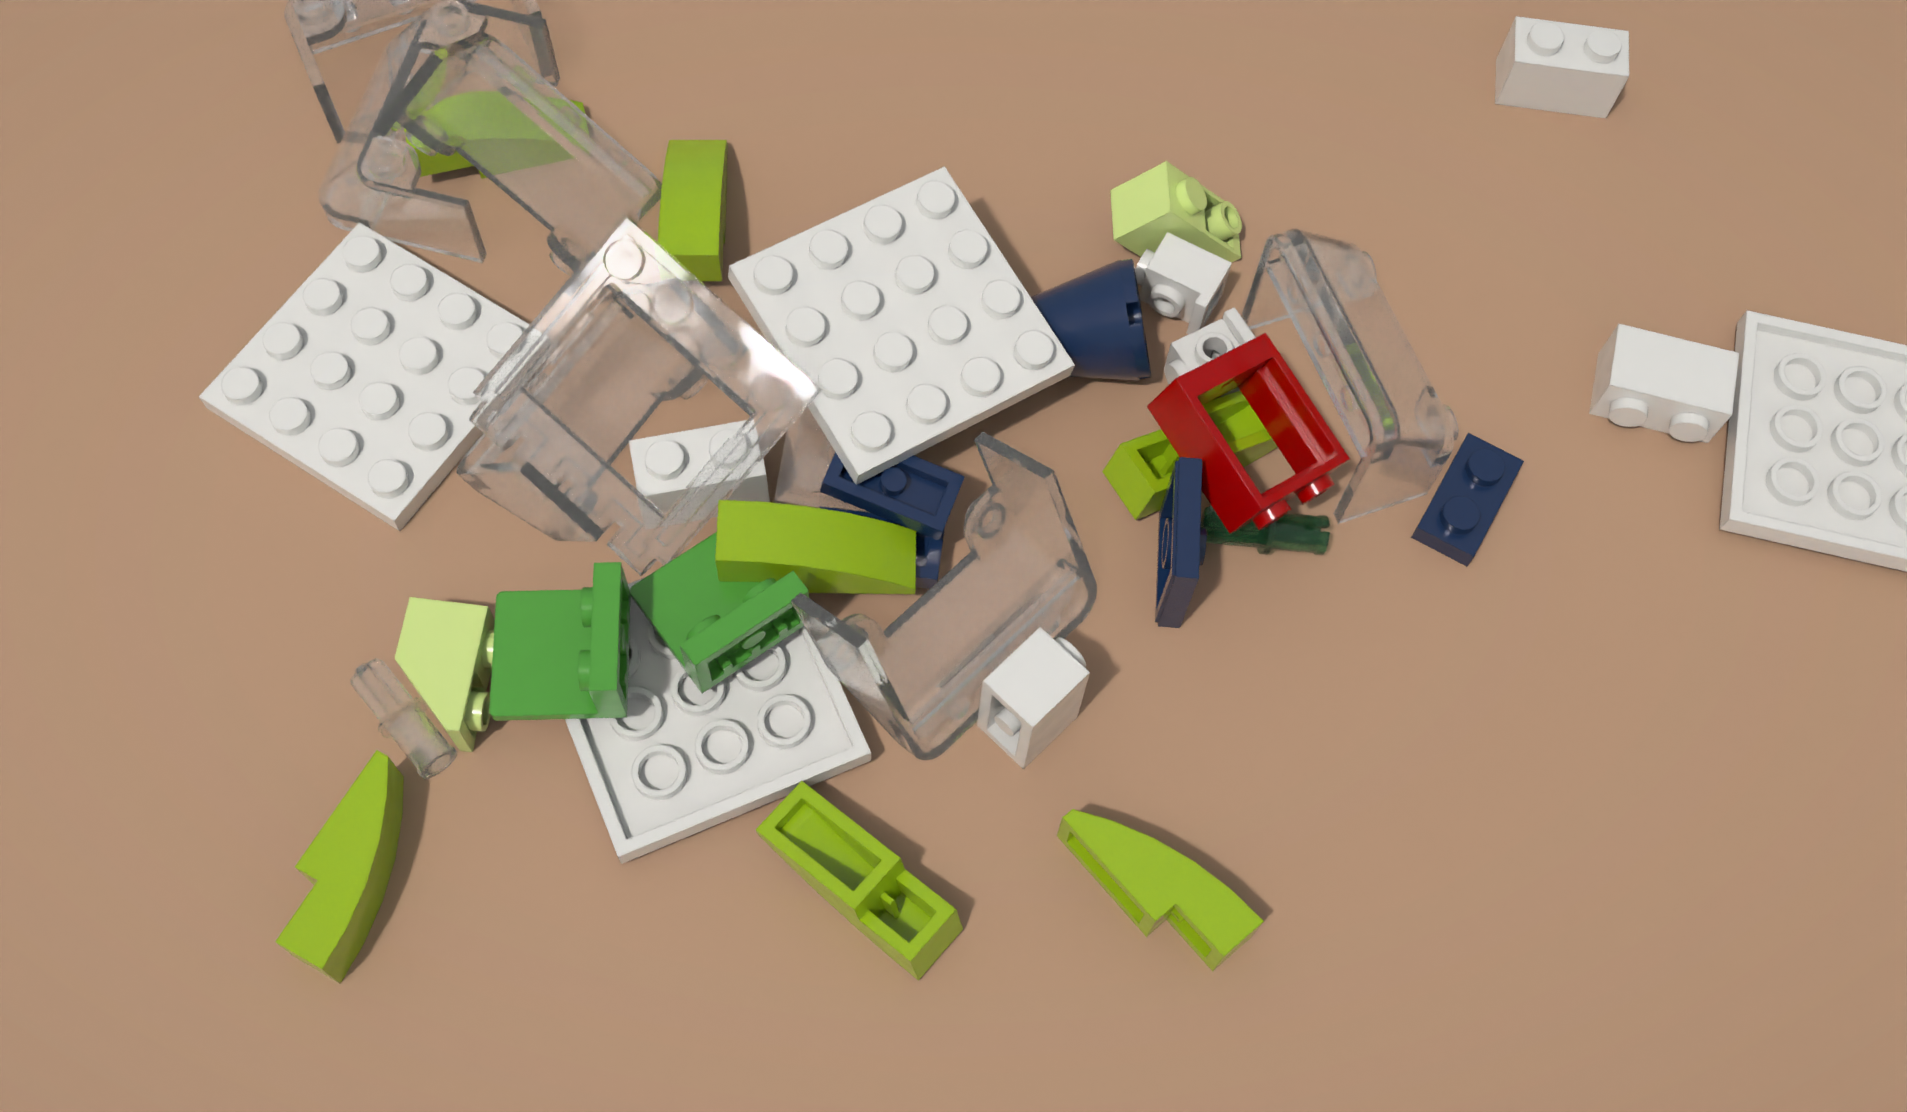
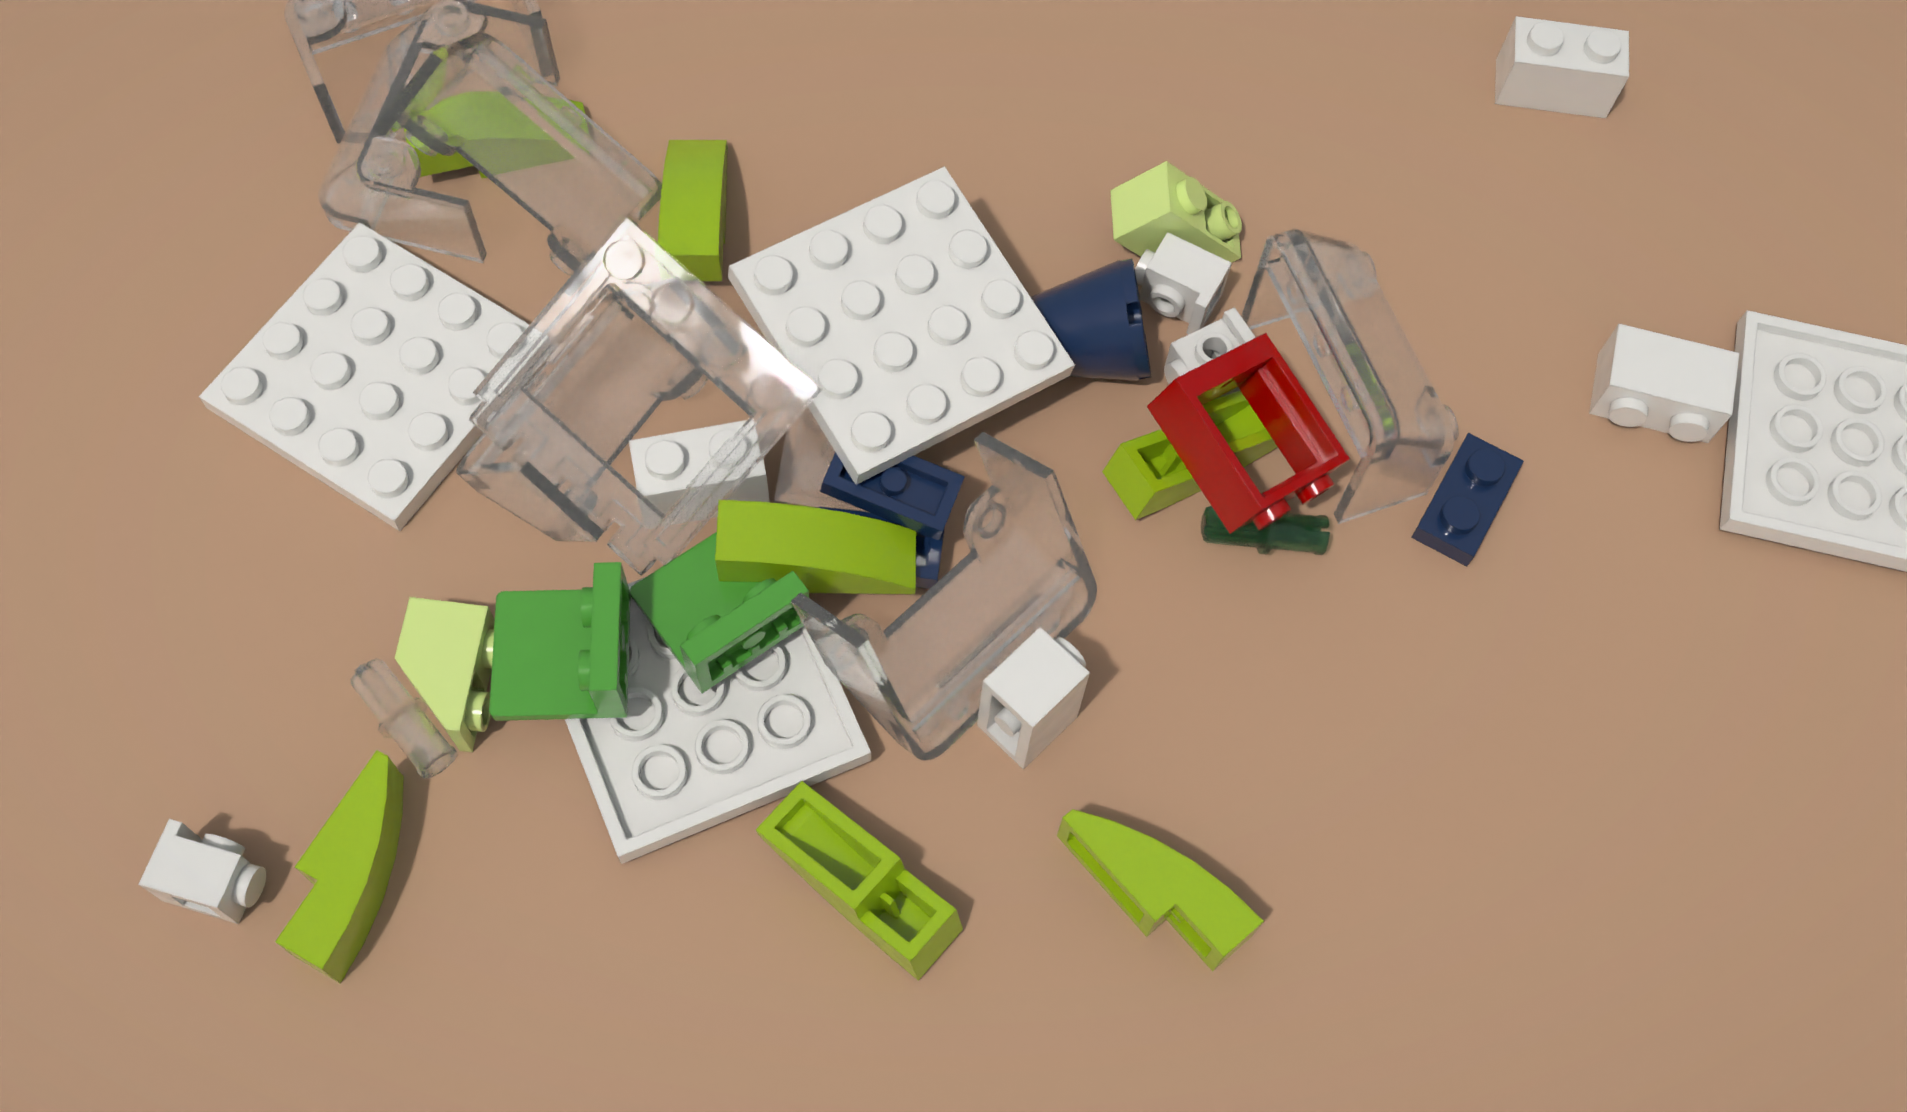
(203, 873): none -> white brick
(1179, 543): dark blue plate -> none

